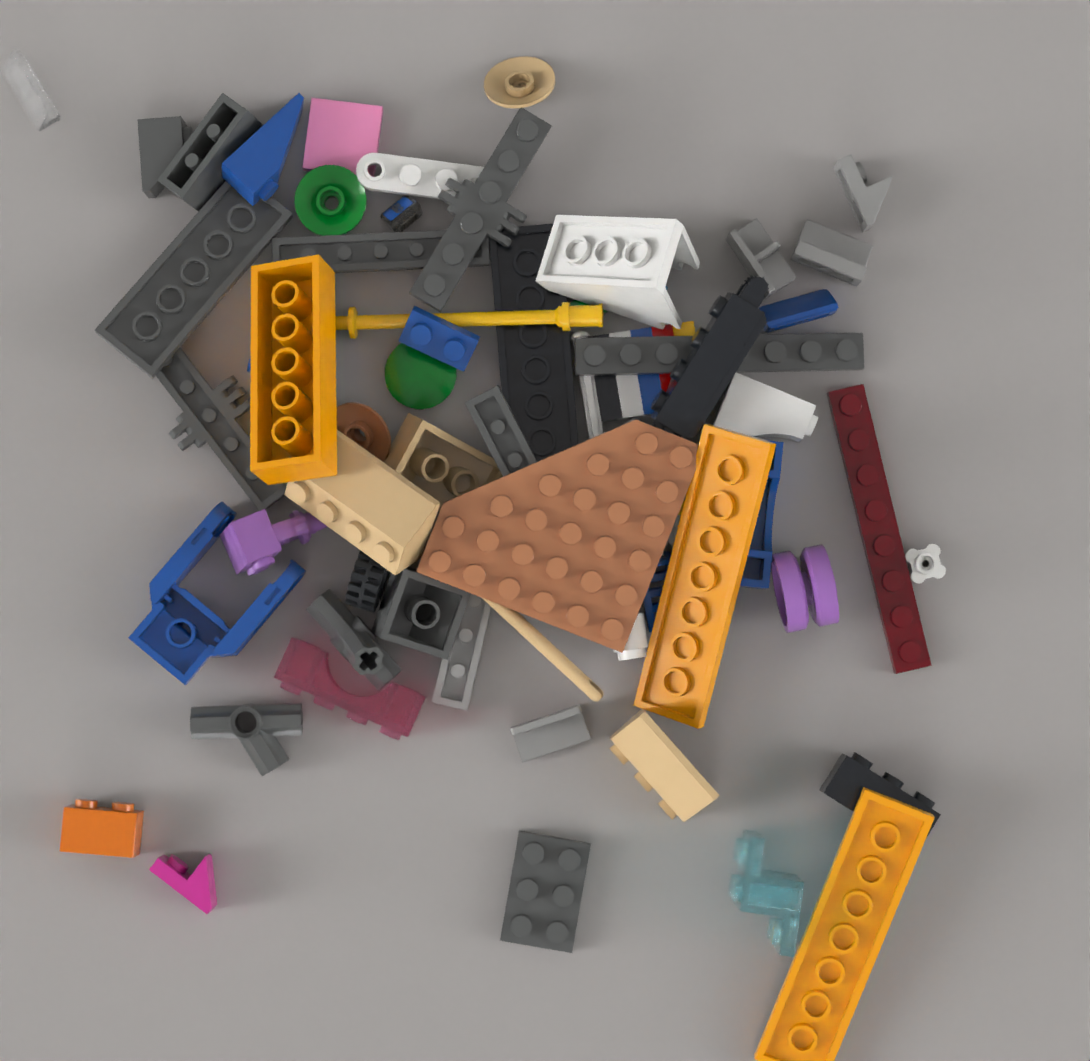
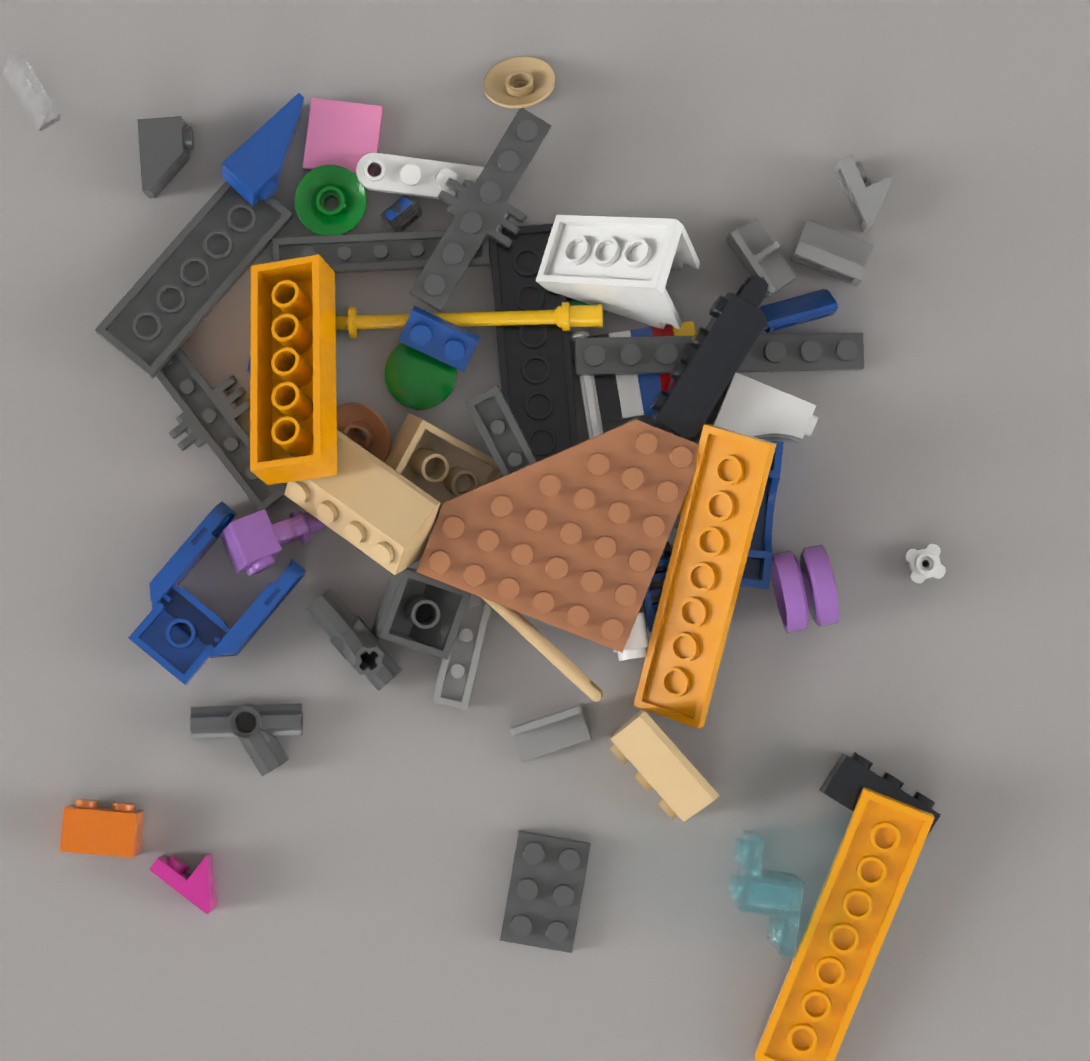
(197, 167): dark grey brick -> none
(308, 669): clear pink arch -> none
(366, 583): black tyre -> none
(878, 529): dark red plate -> none

